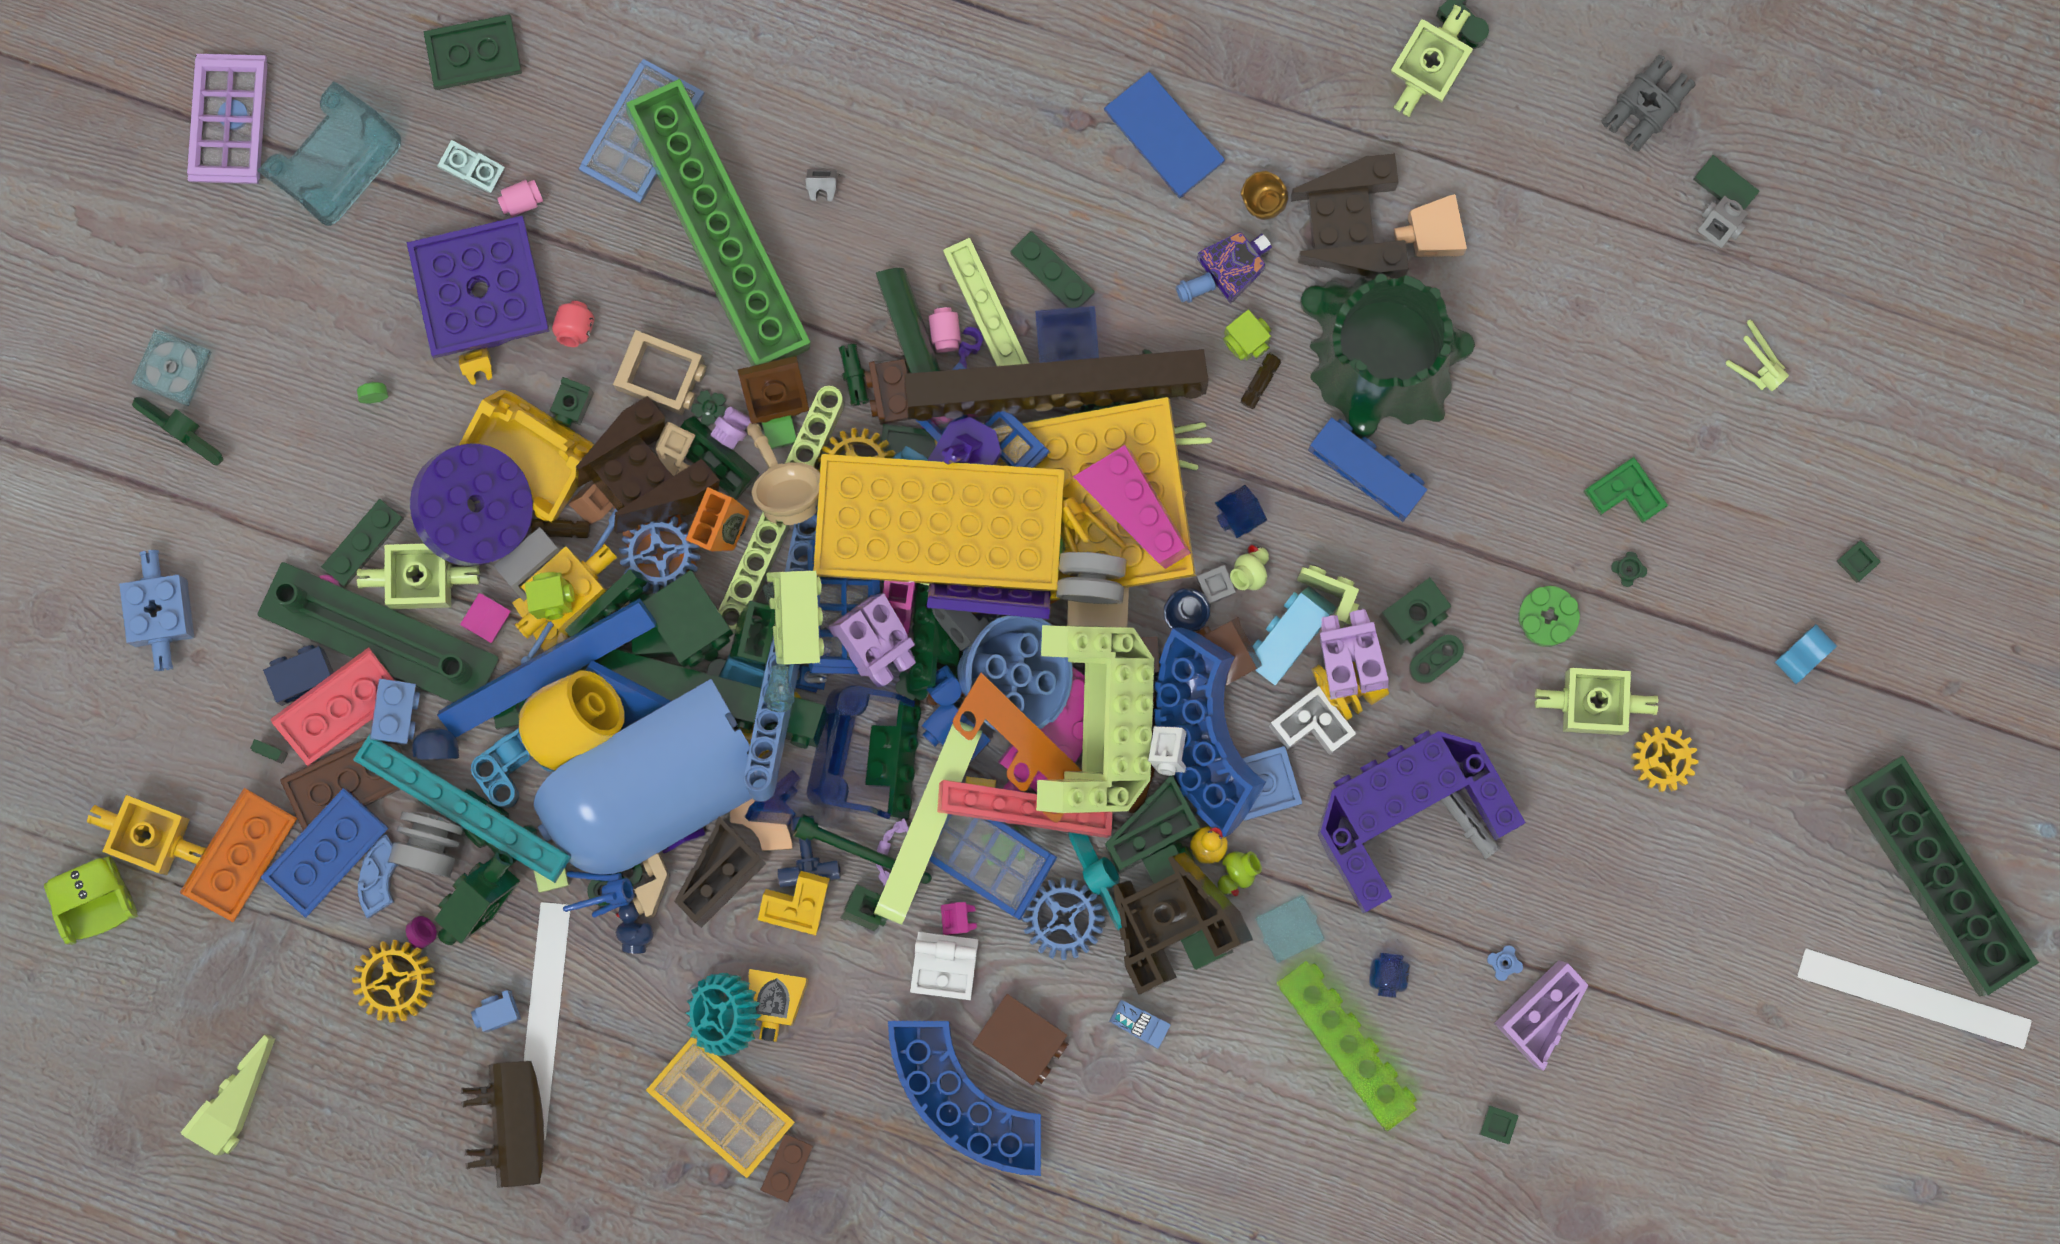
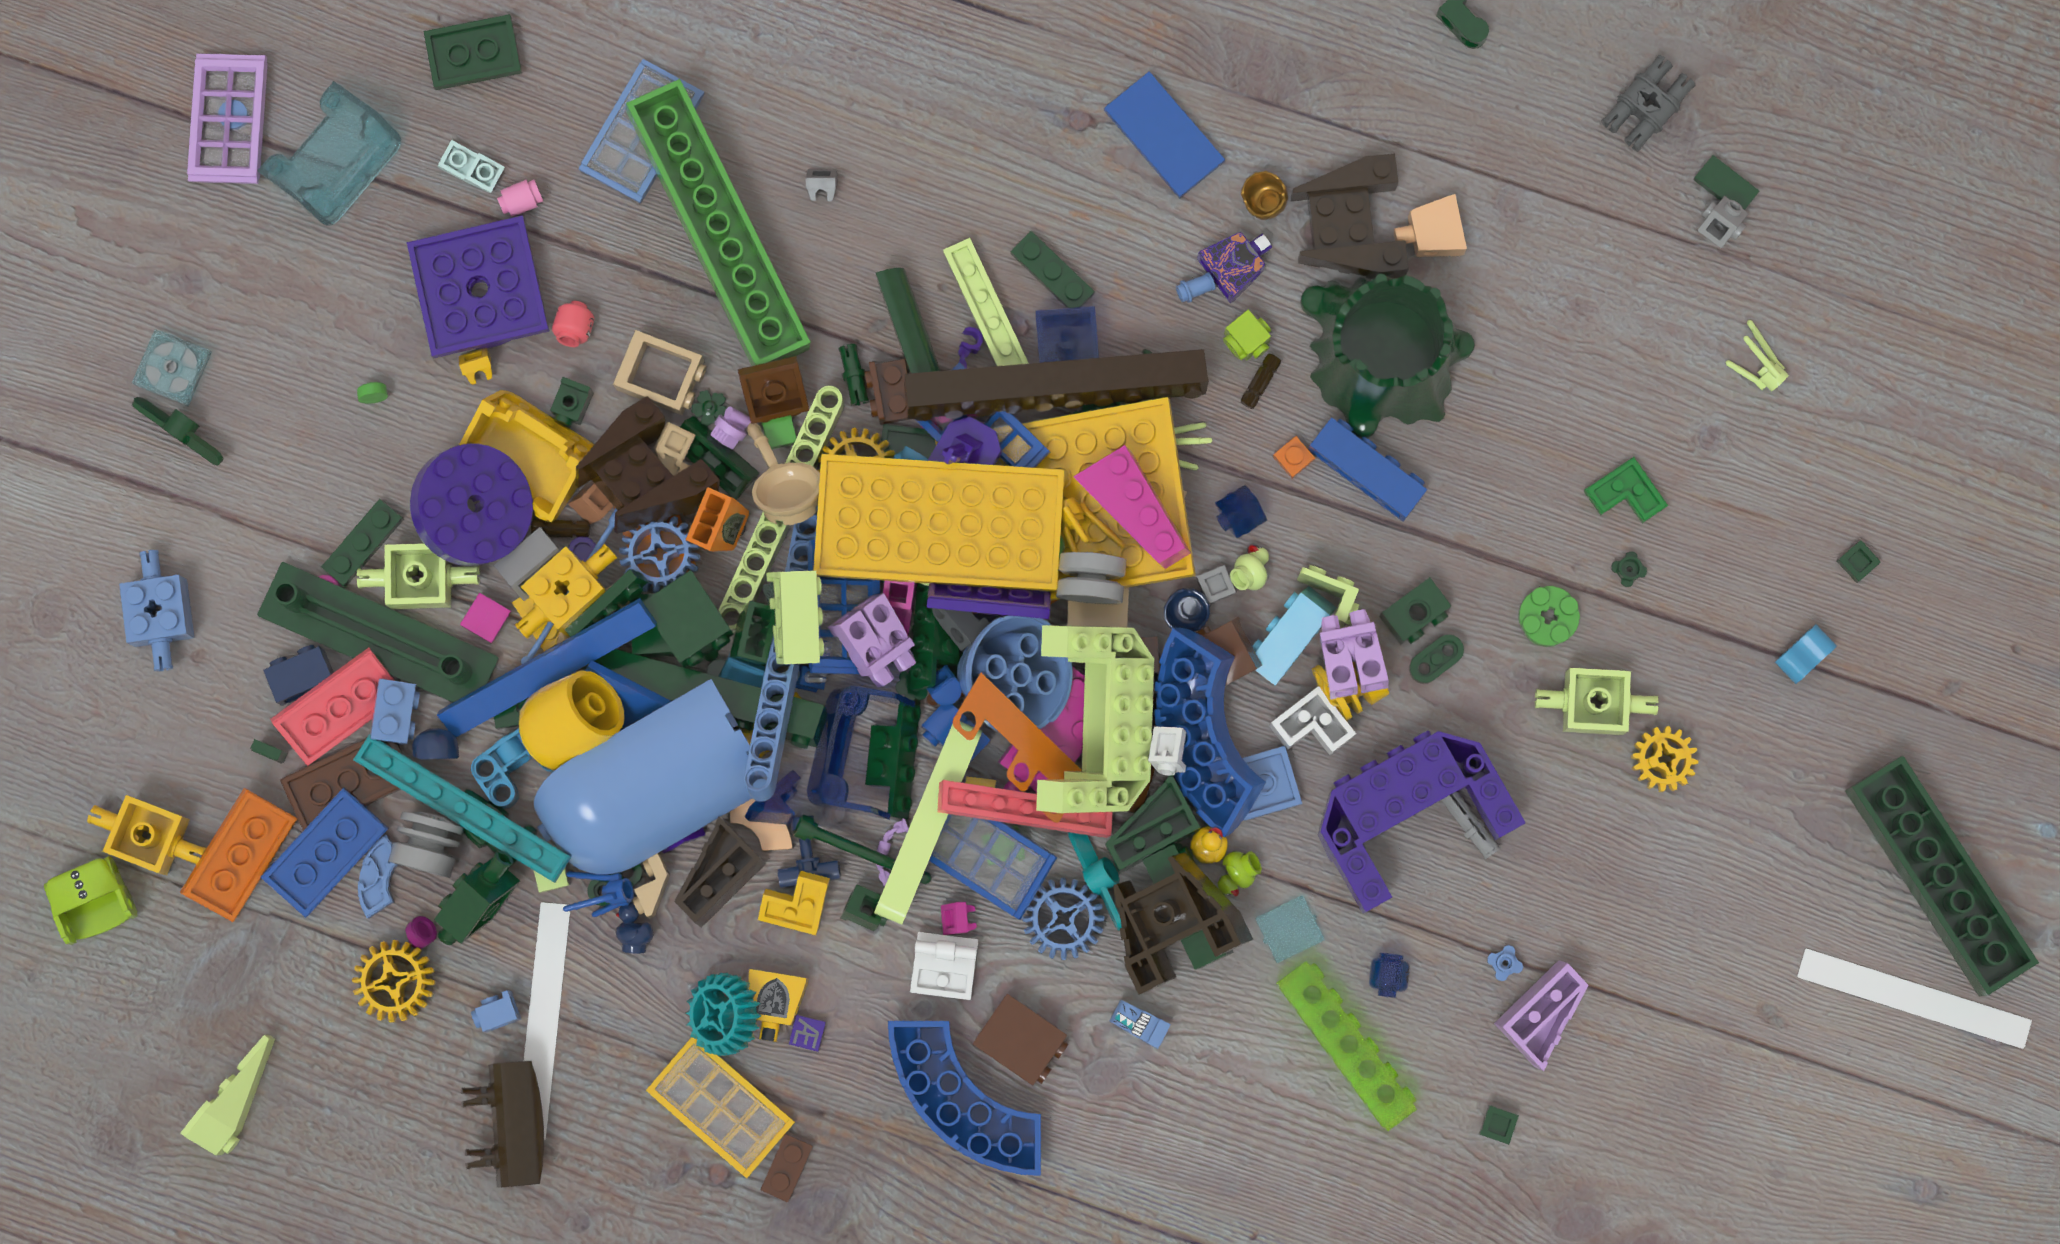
(549, 596): lime brick -> none
(582, 547): none -> tile
(779, 691): clear light blue cone -> none
(807, 1033): none -> dark purple tile
(944, 330): bright pink brick -> none
(1293, 457): none -> orange plate
(1425, 42): yellowish green brick -> none

